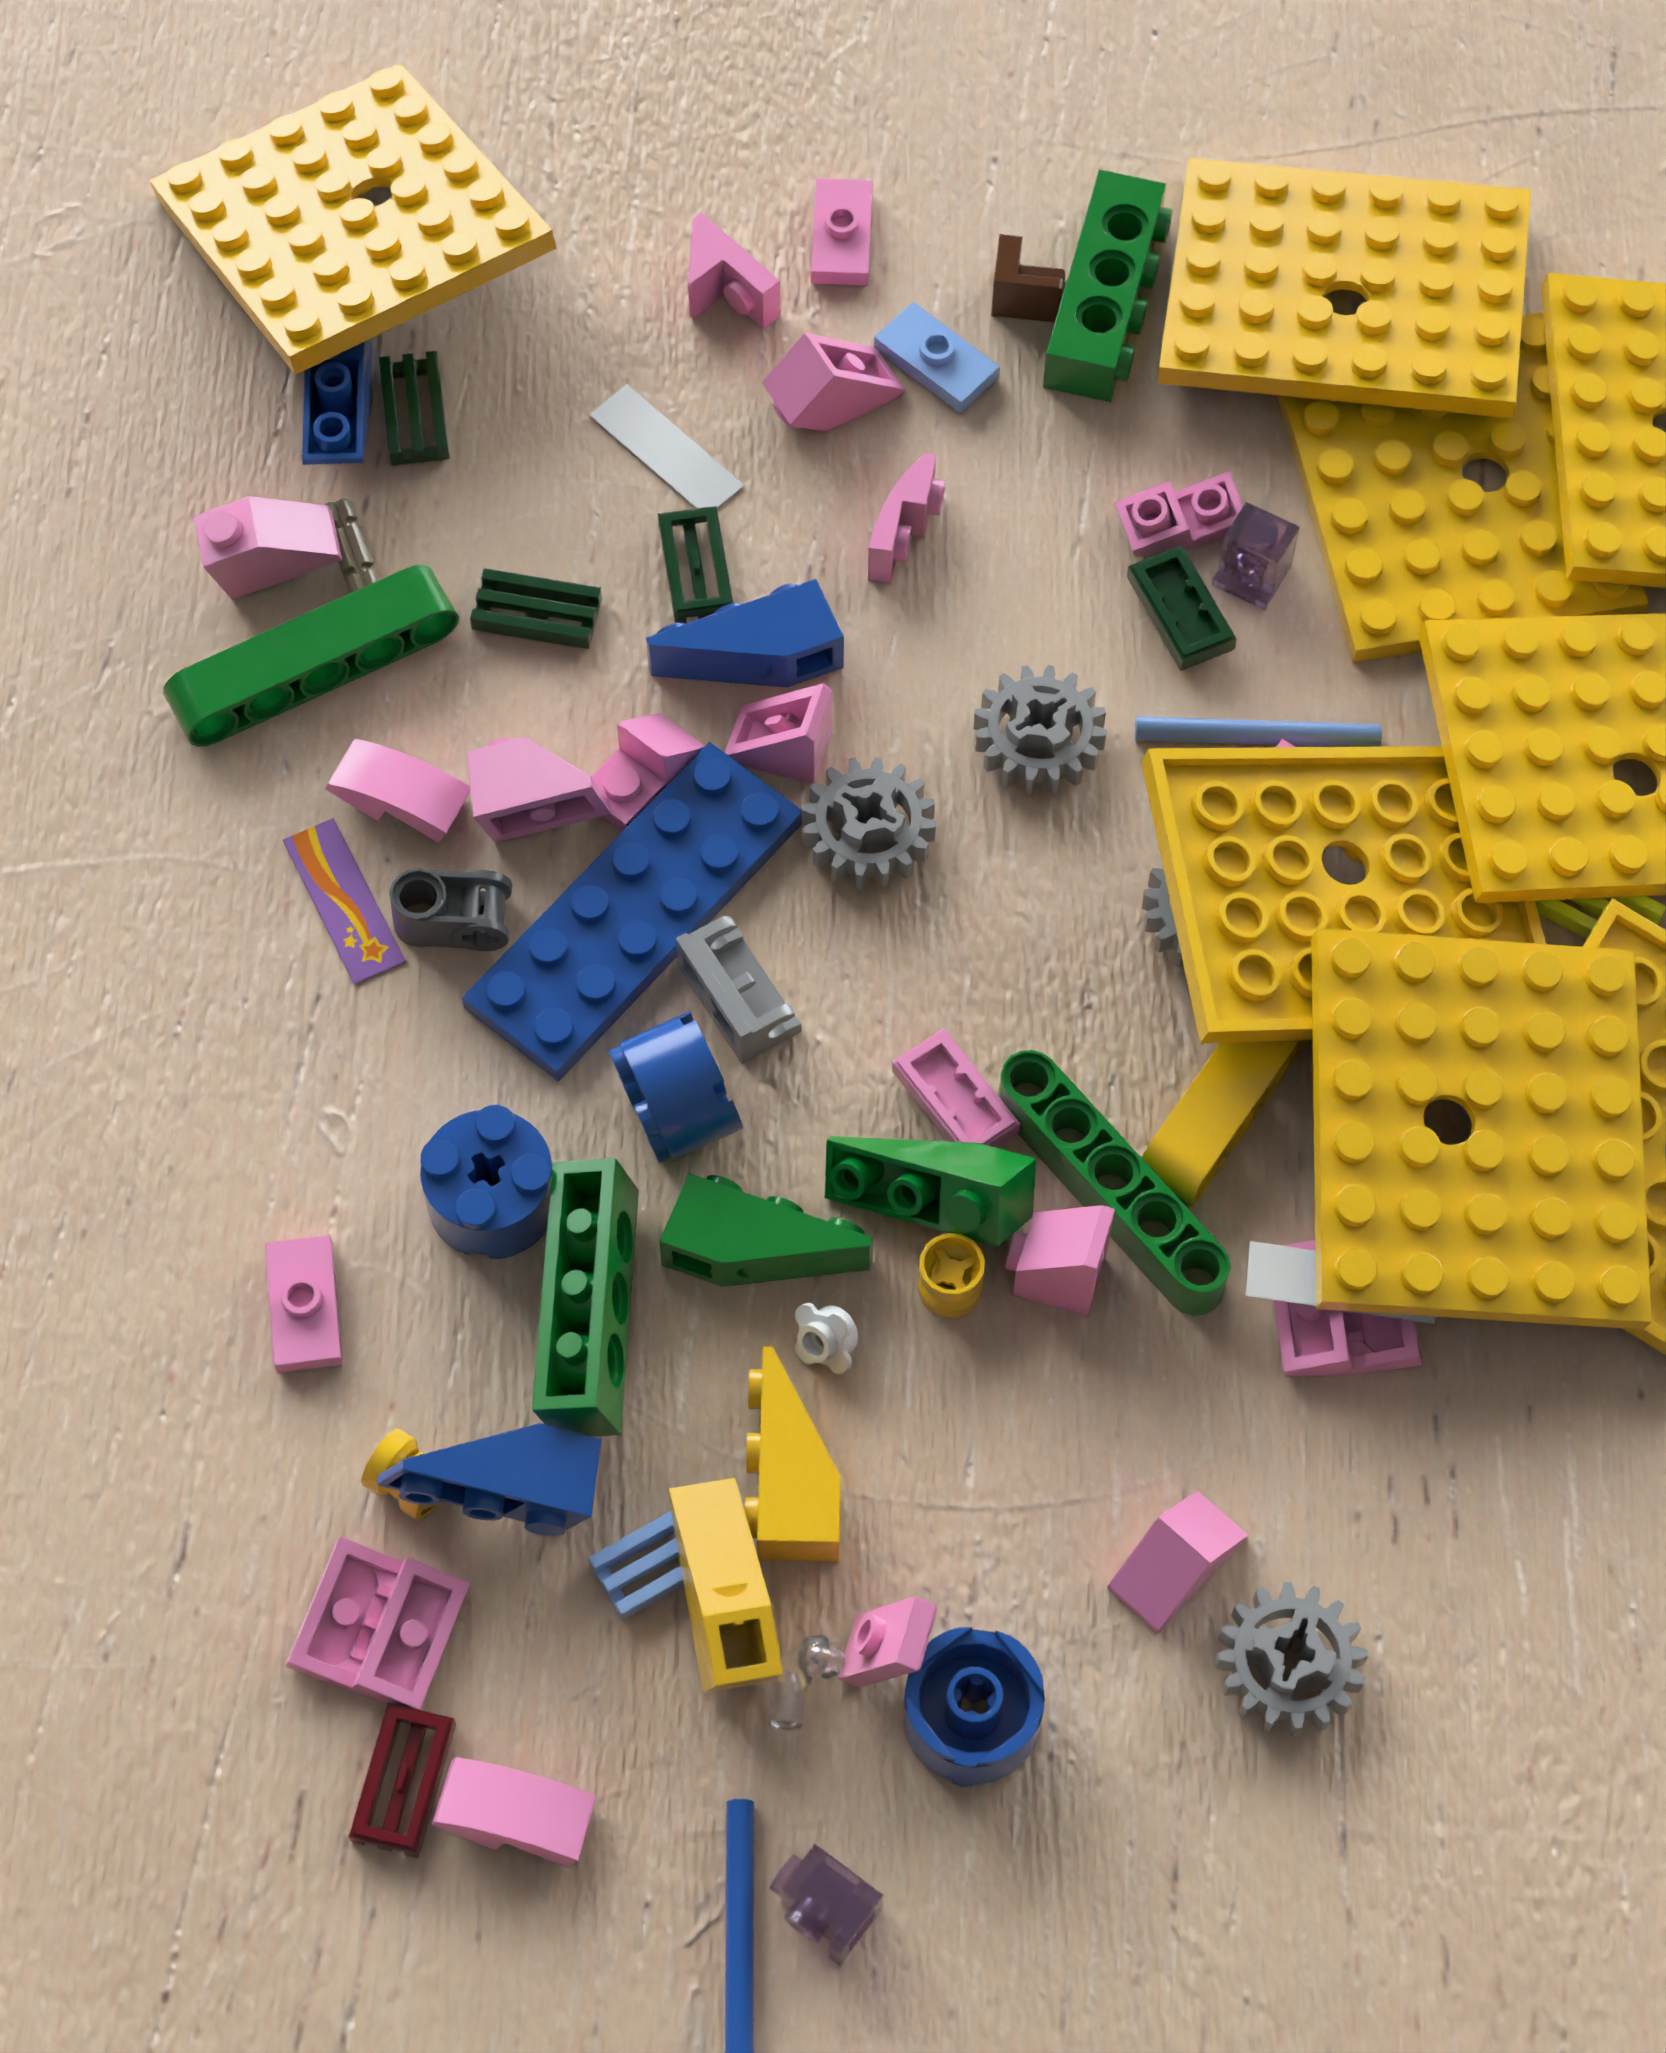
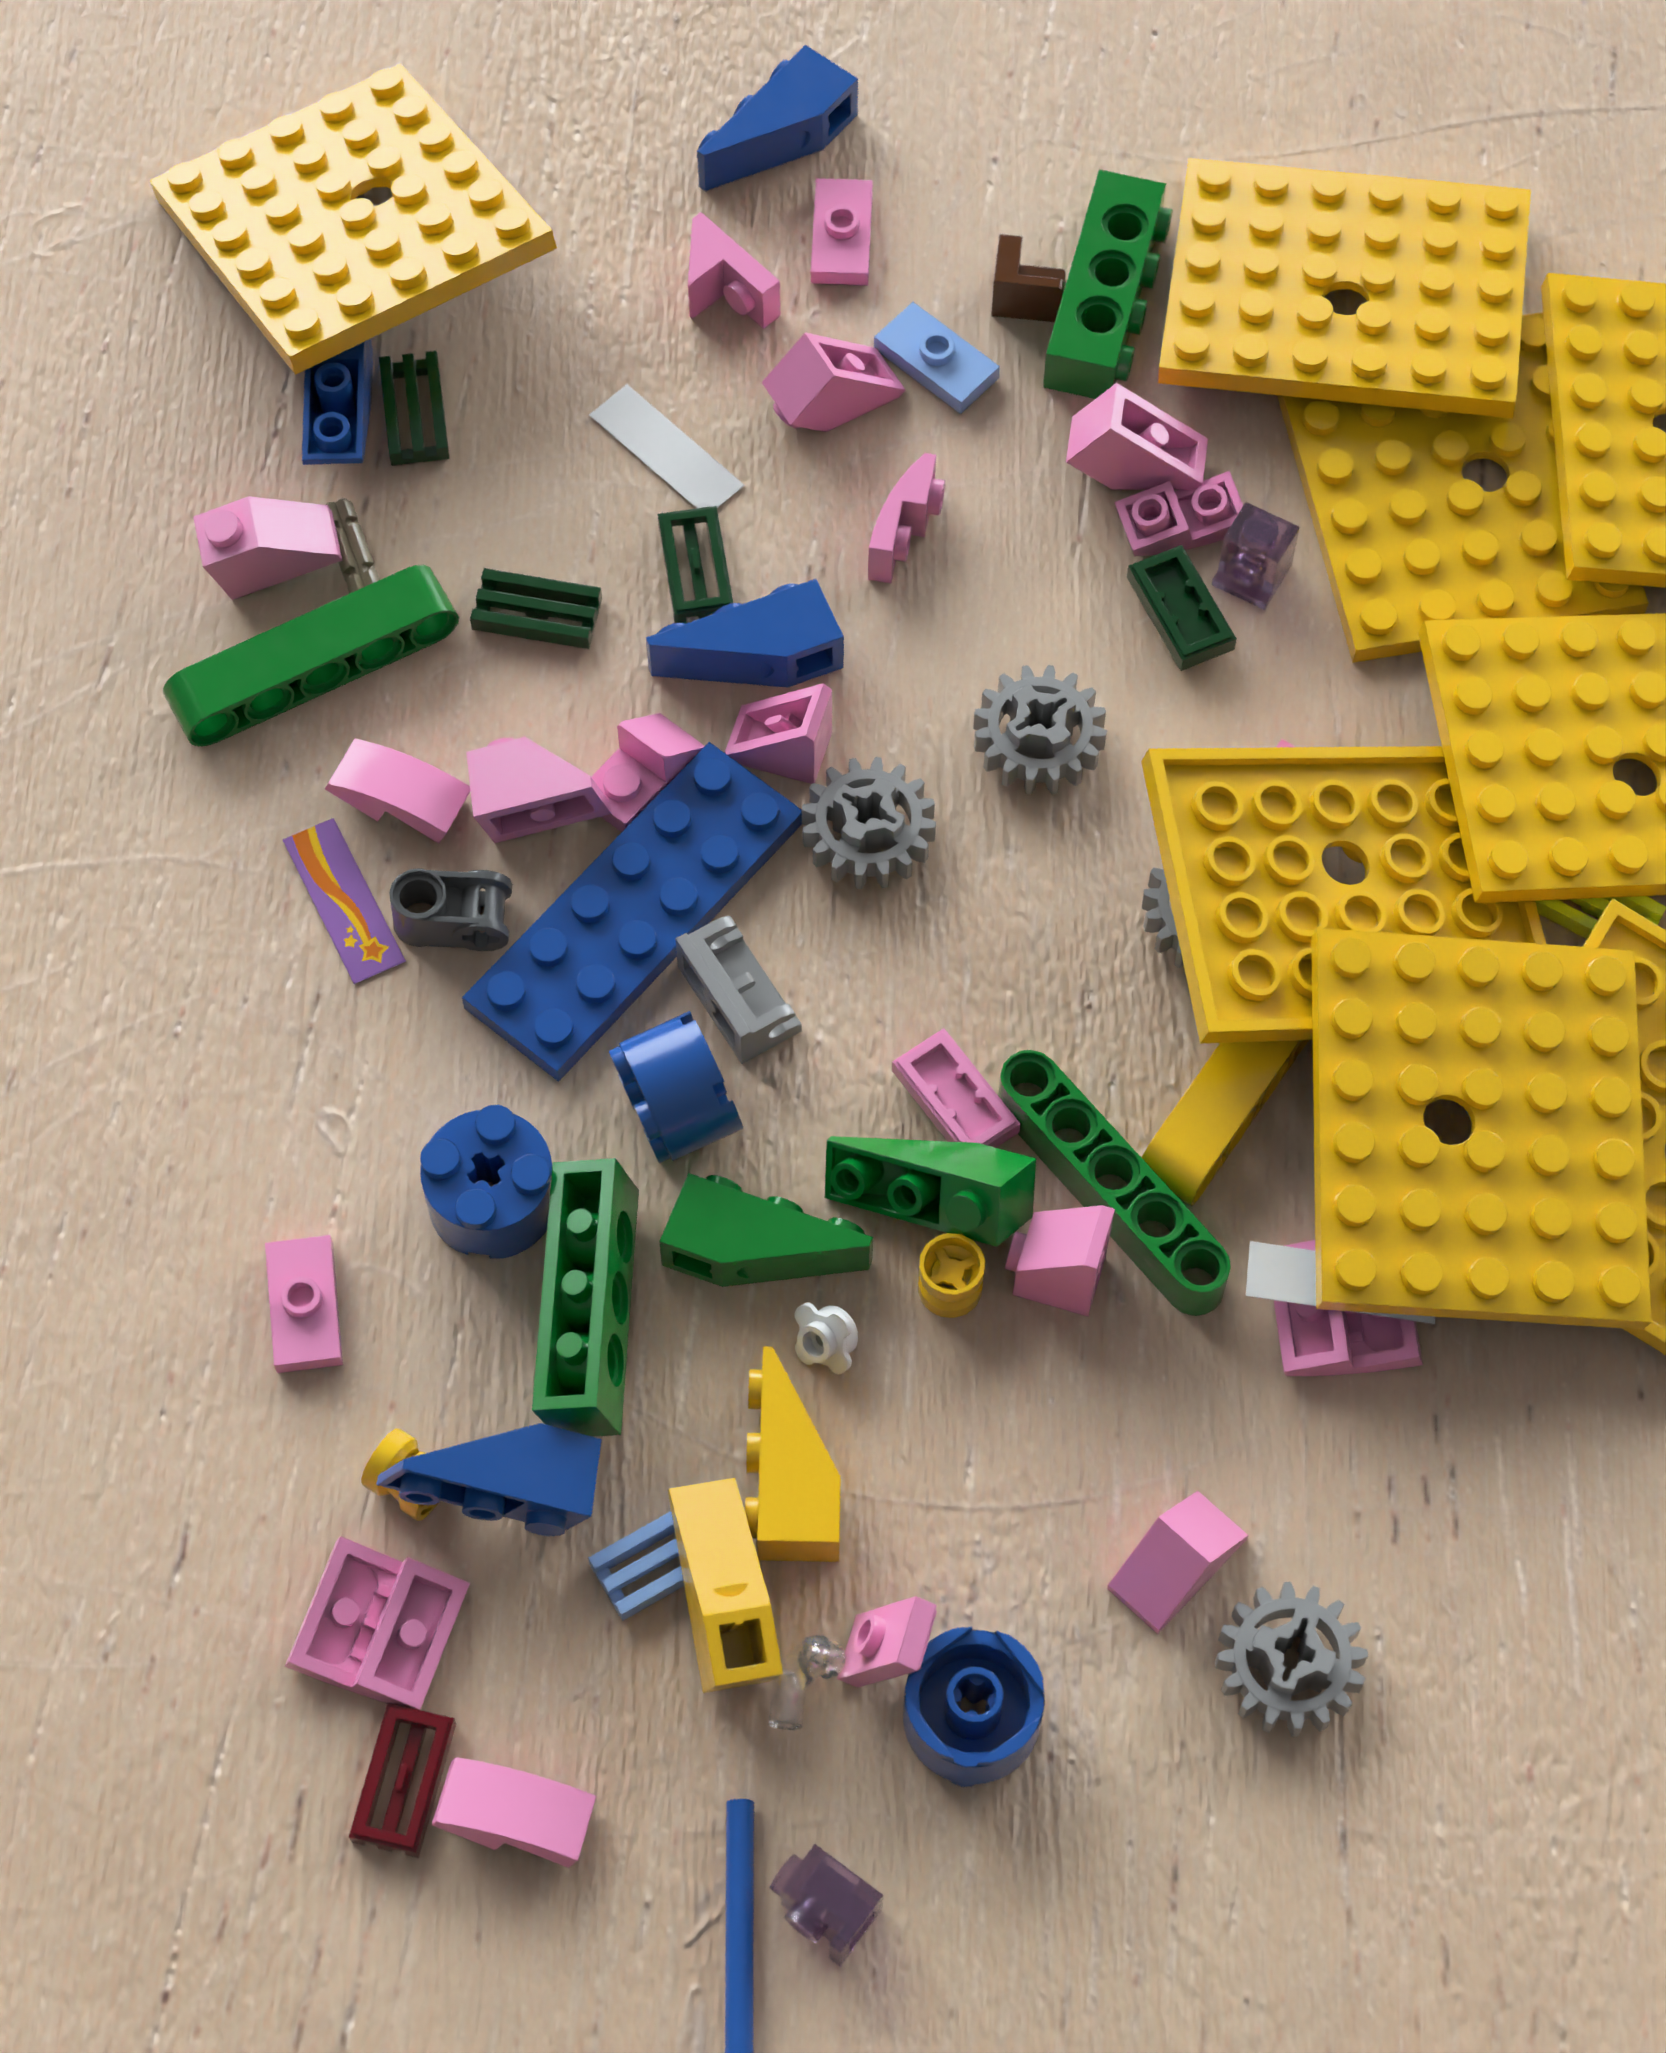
(785, 120): none -> blue slope
(1135, 444): none -> bright pink slope
(1257, 732): medium blue bar -> none

